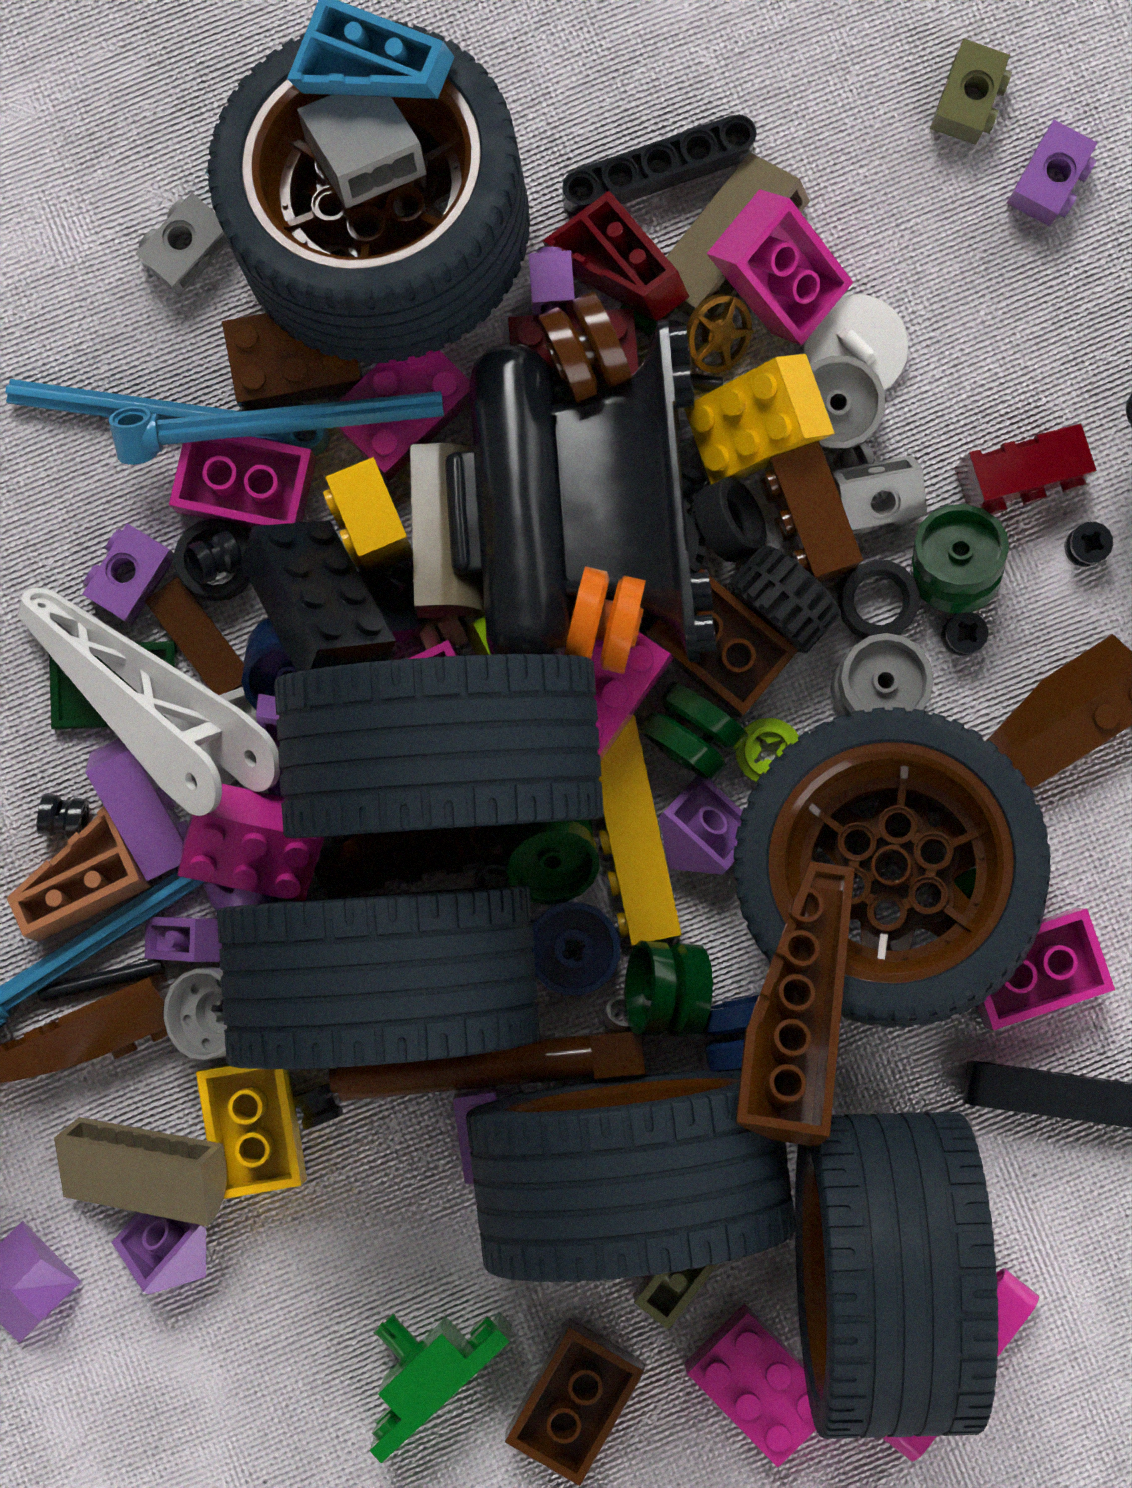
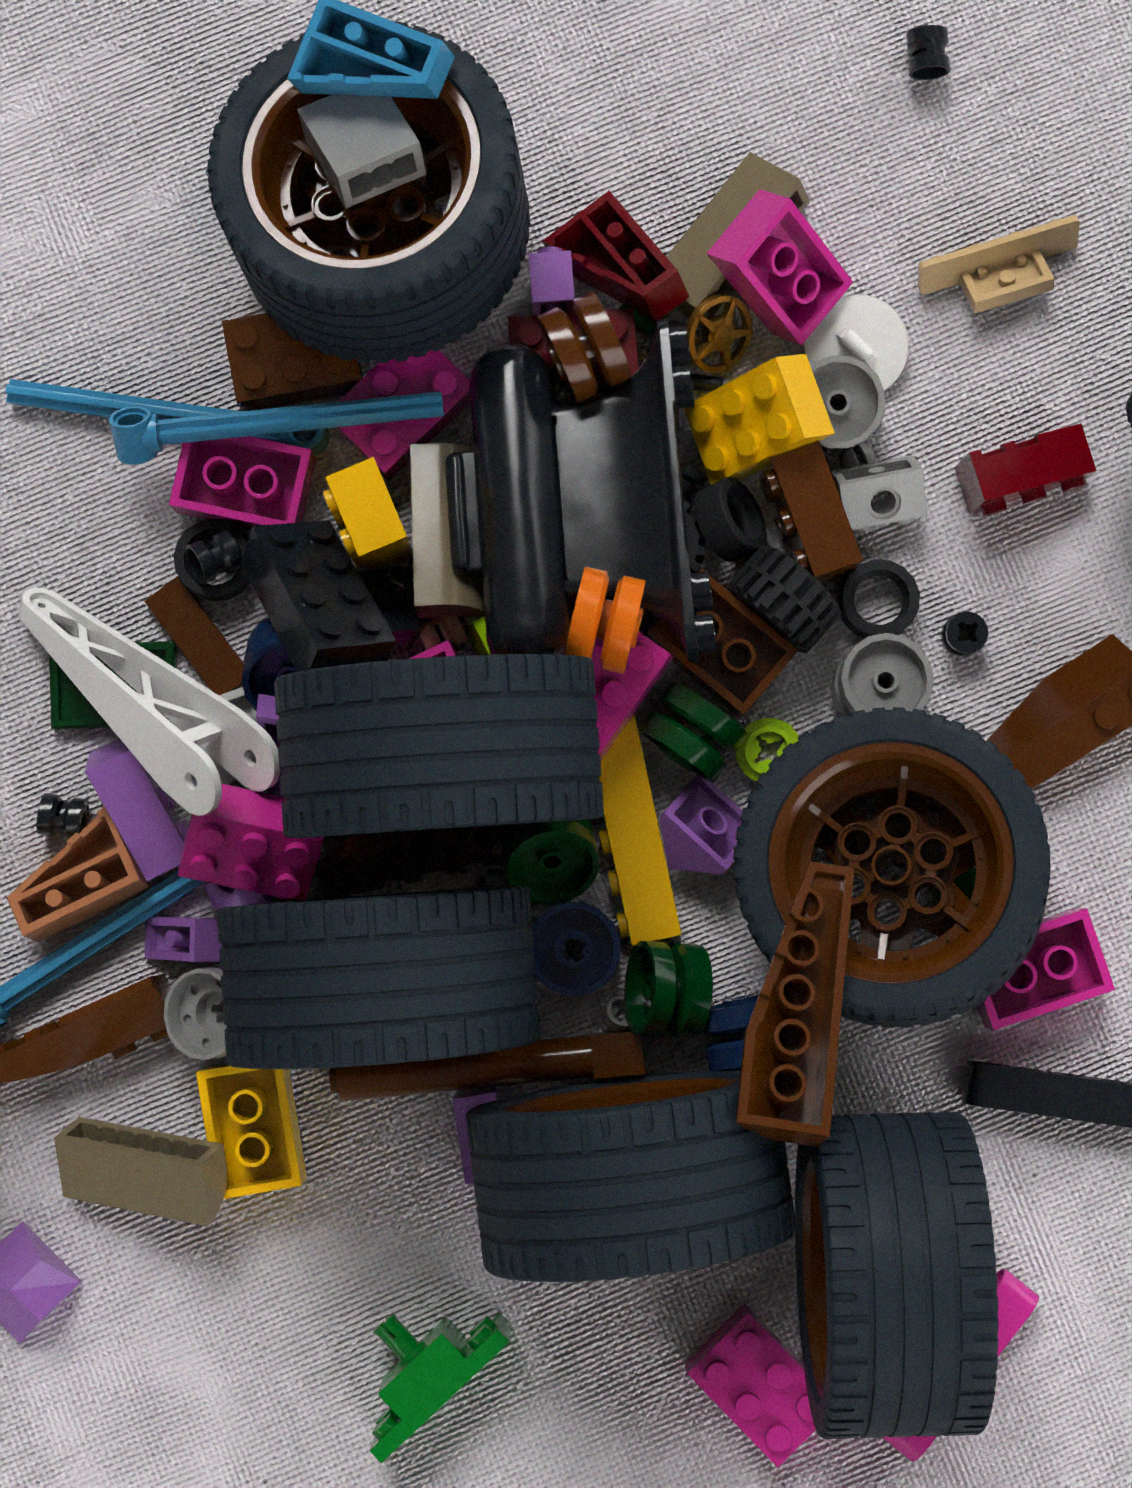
(101, 980): black bar -> none
(151, 565): medium lavender brick -> none
(162, 1251): medium lavender slope -> none
(182, 267): light grey brick -> none
(317, 1106): black wheel -> none
(574, 1401): reddish brown brick -> none
(669, 1293): olive brick -> none
(670, 150): black beam -> none
(928, 52): none -> black wheel
(959, 558): dark green wheel -> none
(977, 68): olive brick -> none
(1003, 267): none -> tan bracket
(1058, 149): medium lavender brick -> none
(1081, 549): black wheel -> none

